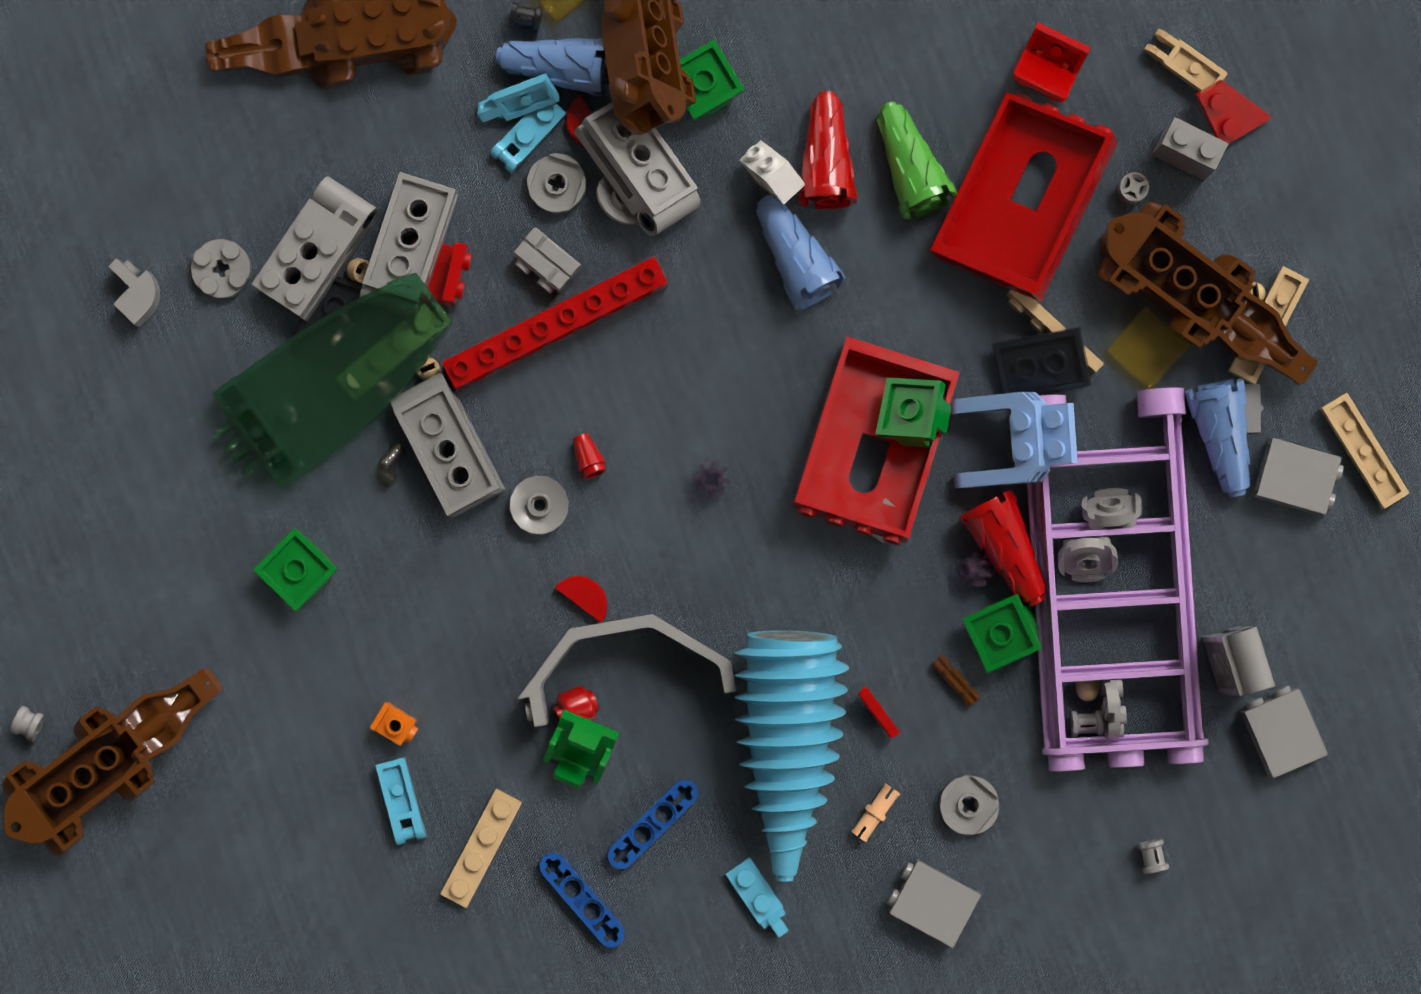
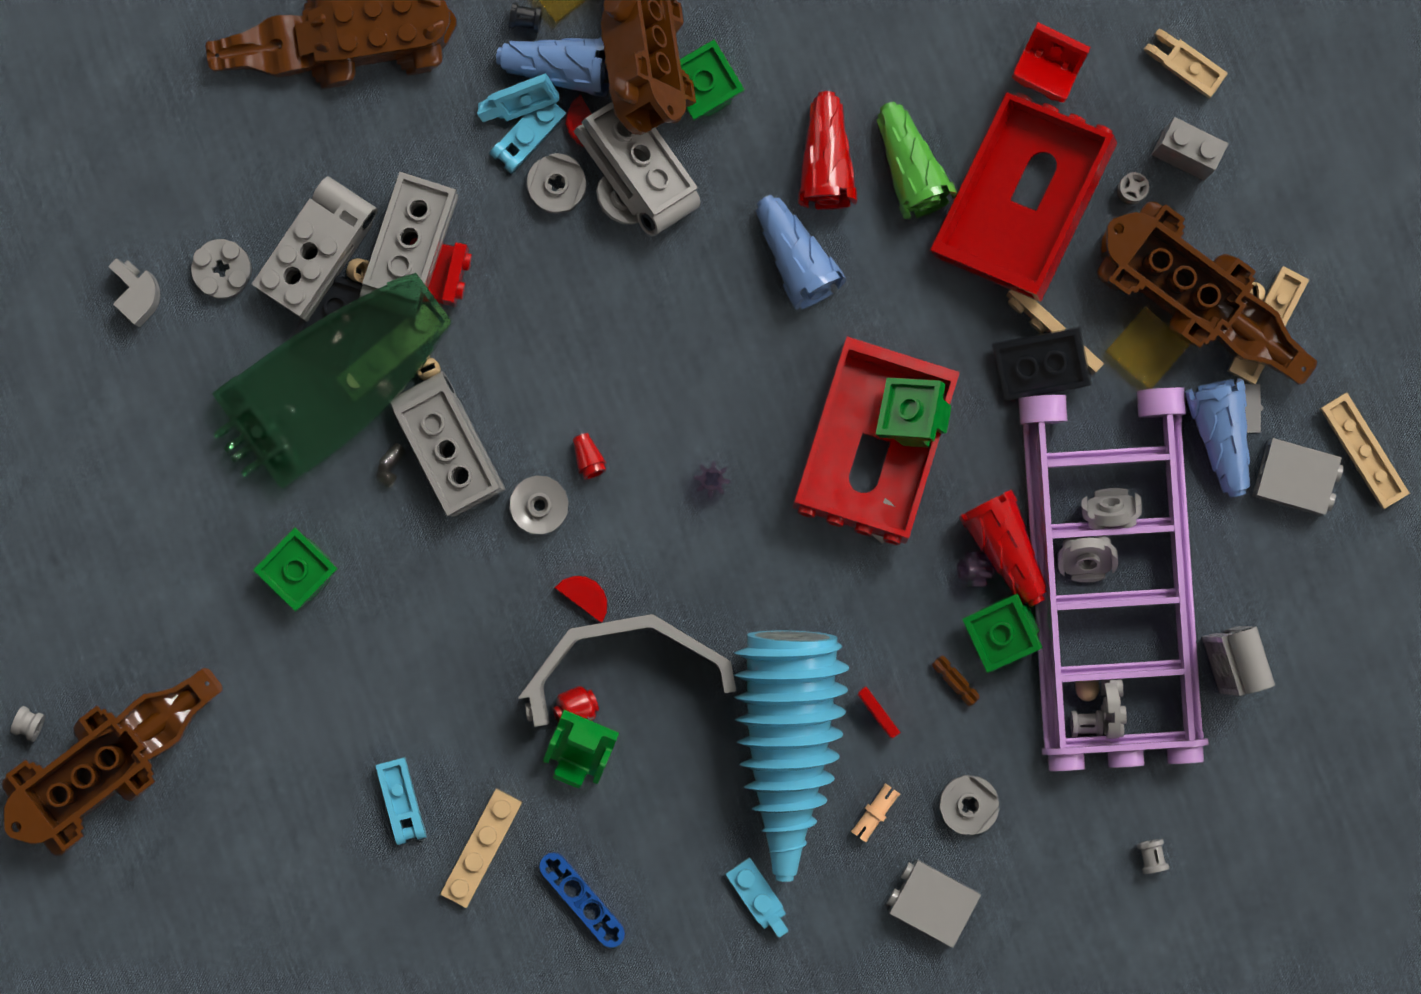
(384, 718): orange brick -> none
(546, 261): light grey brick -> none
(555, 323): red brick -> none
(656, 827): blue beam -> none
(772, 172): white brick -> none
(1039, 437): light blue plate -> none
(1229, 112): red wing -> none
(1283, 731): light grey brick -> none

